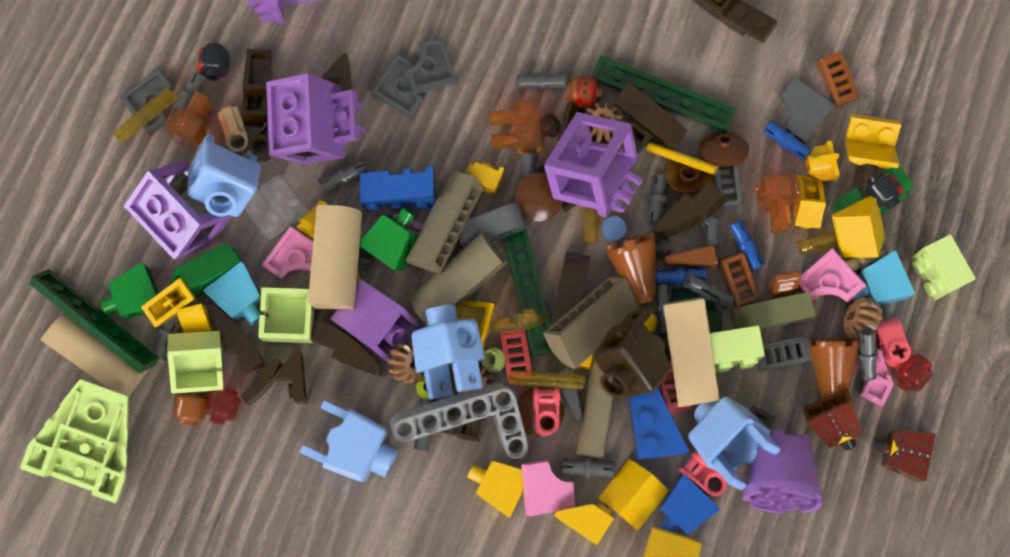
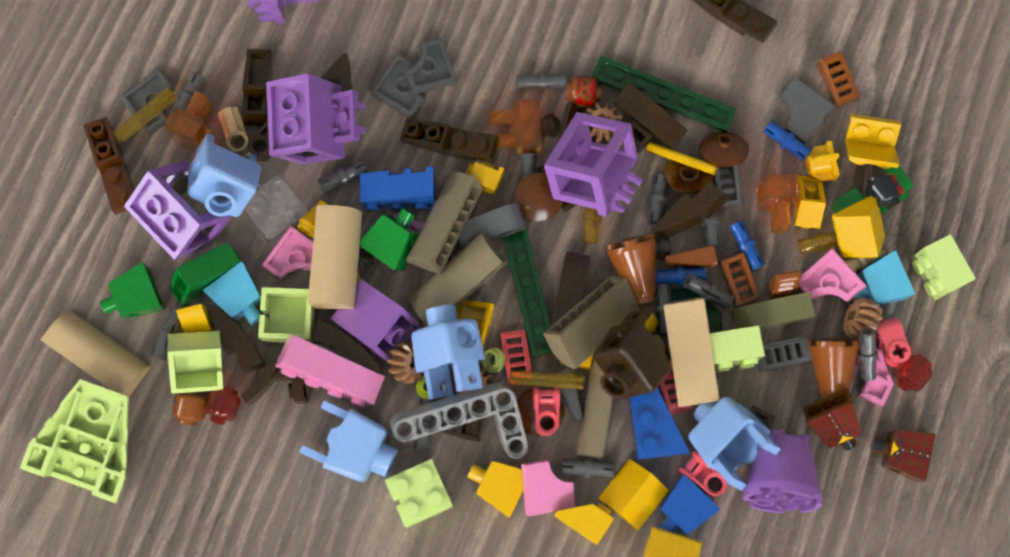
(94, 321): dark green plate -> none
(110, 163): none -> reddish brown slope
(164, 305): yellow slope -> none
(213, 61): black head -> none
(329, 371): none -> bright pink brick
(419, 493): none -> yellowish green piece
(449, 141): none -> dark brown slope
(522, 322): clear yellow slope -> none
(613, 229): medium blue tile -> none

